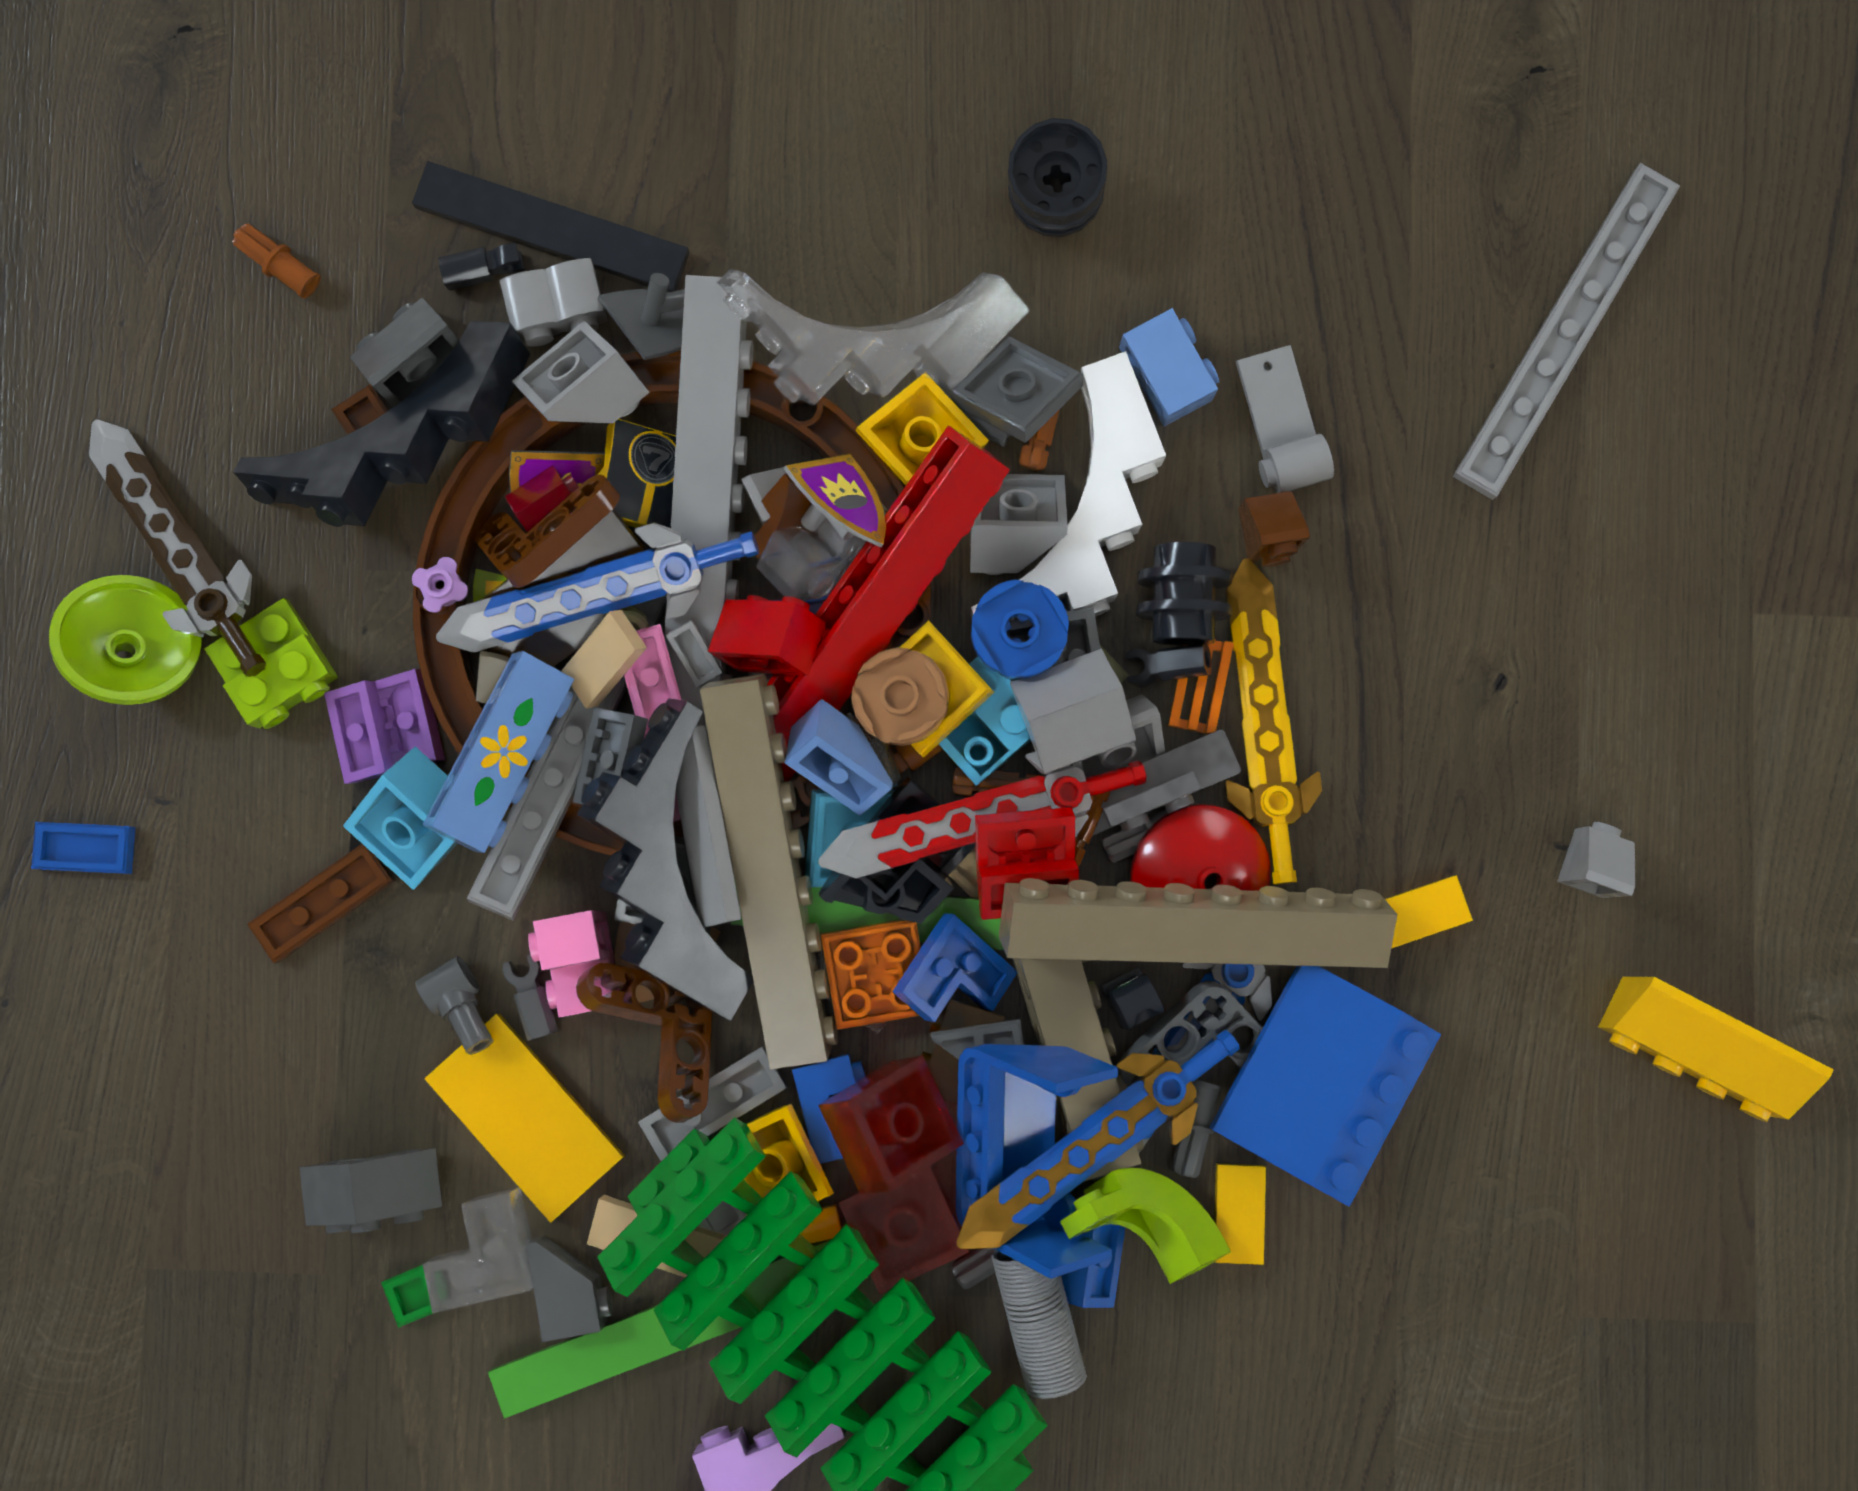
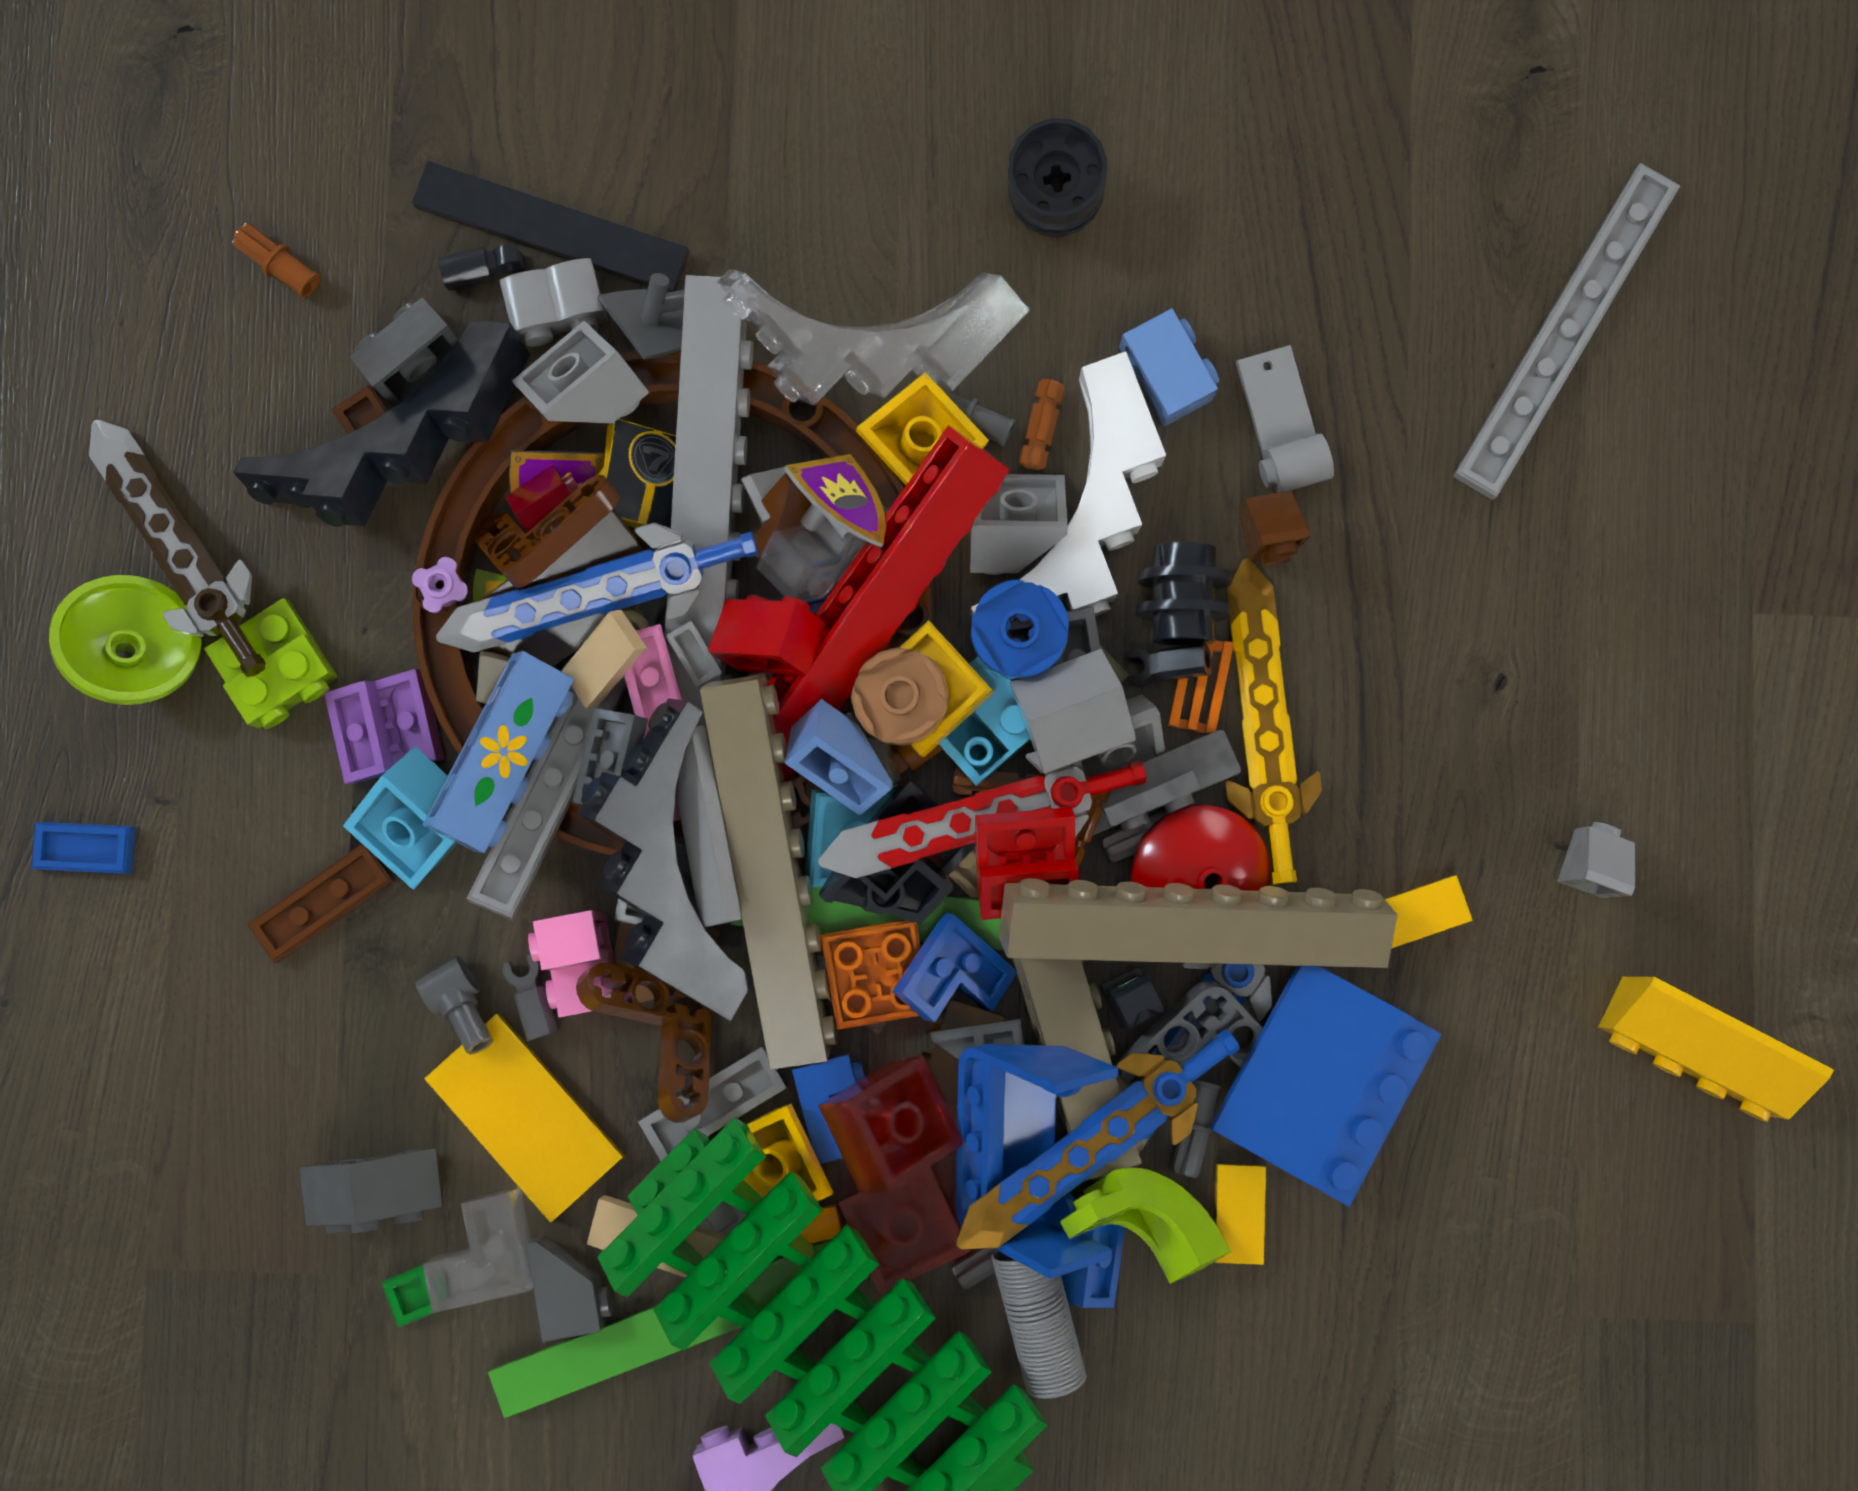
(1017, 389): dark grey tile -> none

